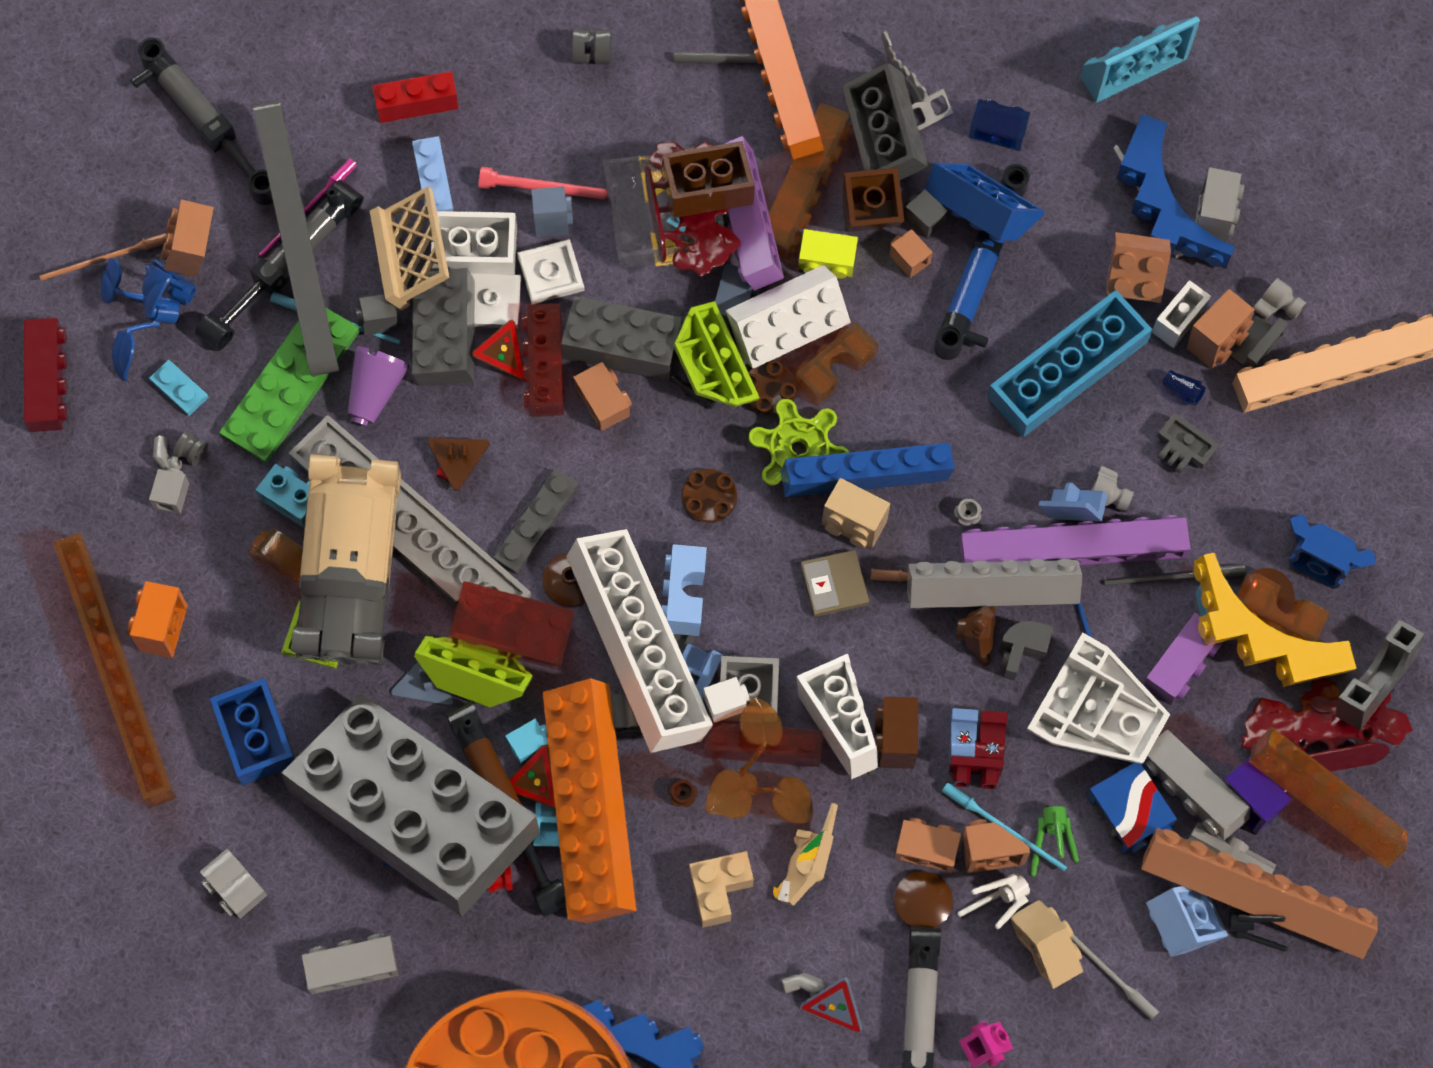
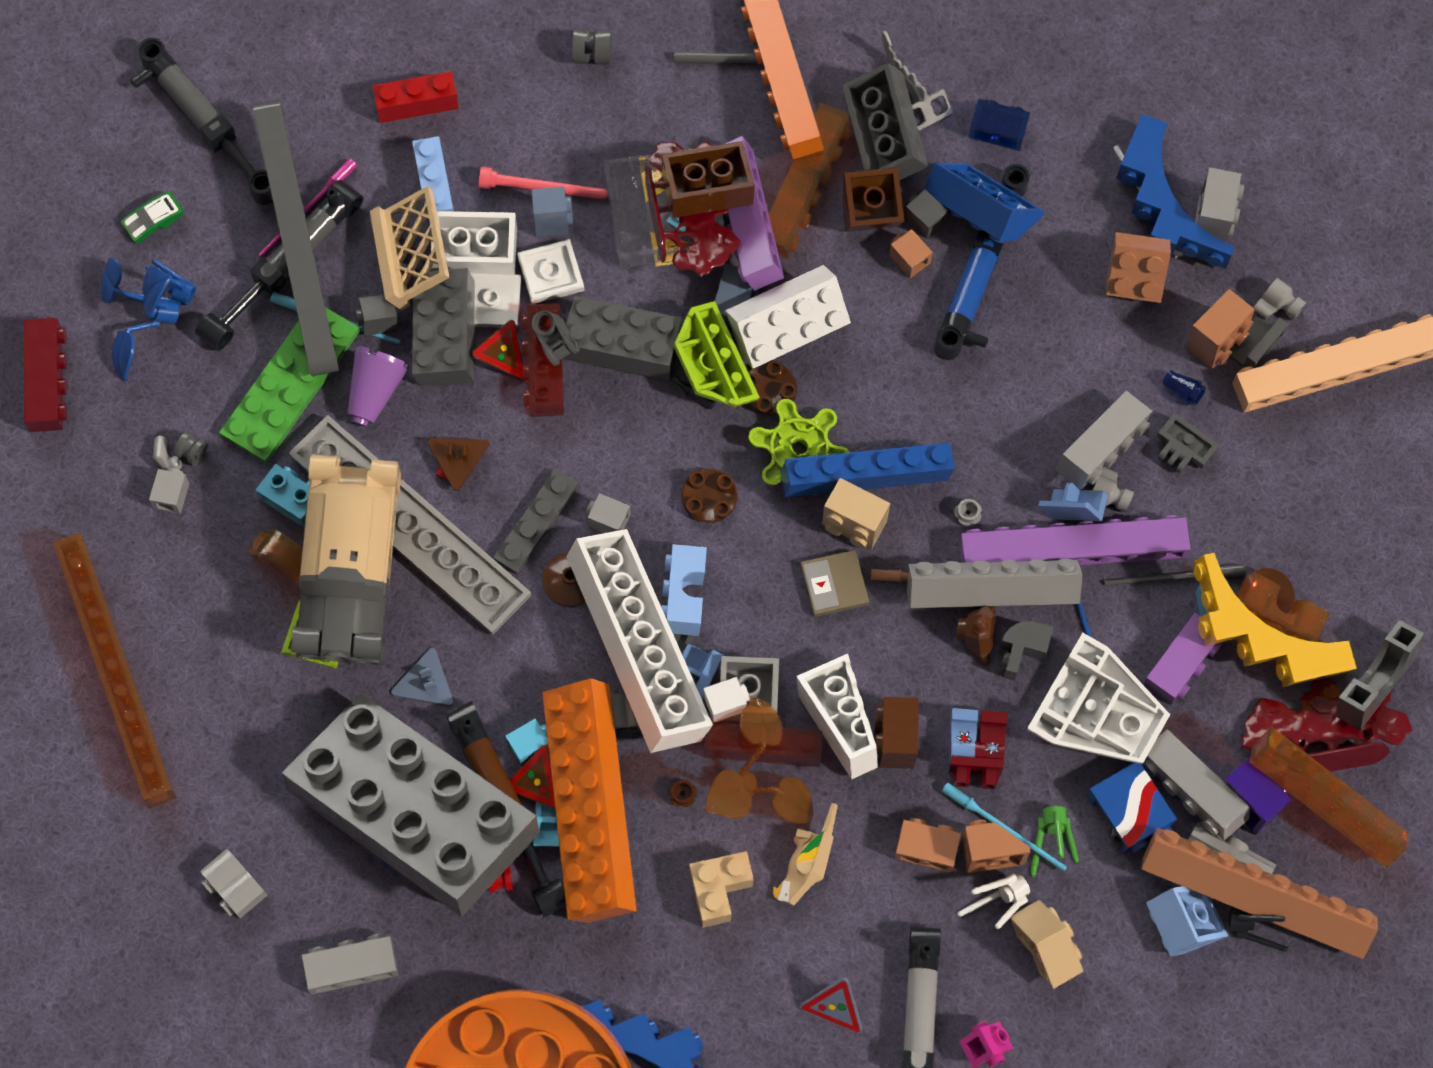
(145, 244): nougat piece -> none
(152, 215): none -> slope
(158, 619): orange brick -> none
(178, 387): medium azure plate -> none
(187, 237): nougat brick -> none
(252, 731): blue brick -> none
(472, 672): lime wedge -> none
(510, 625): clear red brick -> none
(557, 341): none -> dark grey piece
(602, 396): nougat brick -> none
(607, 514): none -> light grey brick
(803, 981): light grey arm -> none
(828, 249): neon yellow brick -> none
(850, 346): clear orange arch -> none
(923, 899): reddish brown dish -> none
(1069, 363): dark azure brick -> none
(1103, 441): none -> light grey brick
(1132, 994): light grey piece -> none
(1139, 59): medium azure slope -> none
(1181, 314): white brick -> none
(1325, 552): blue slope -> none

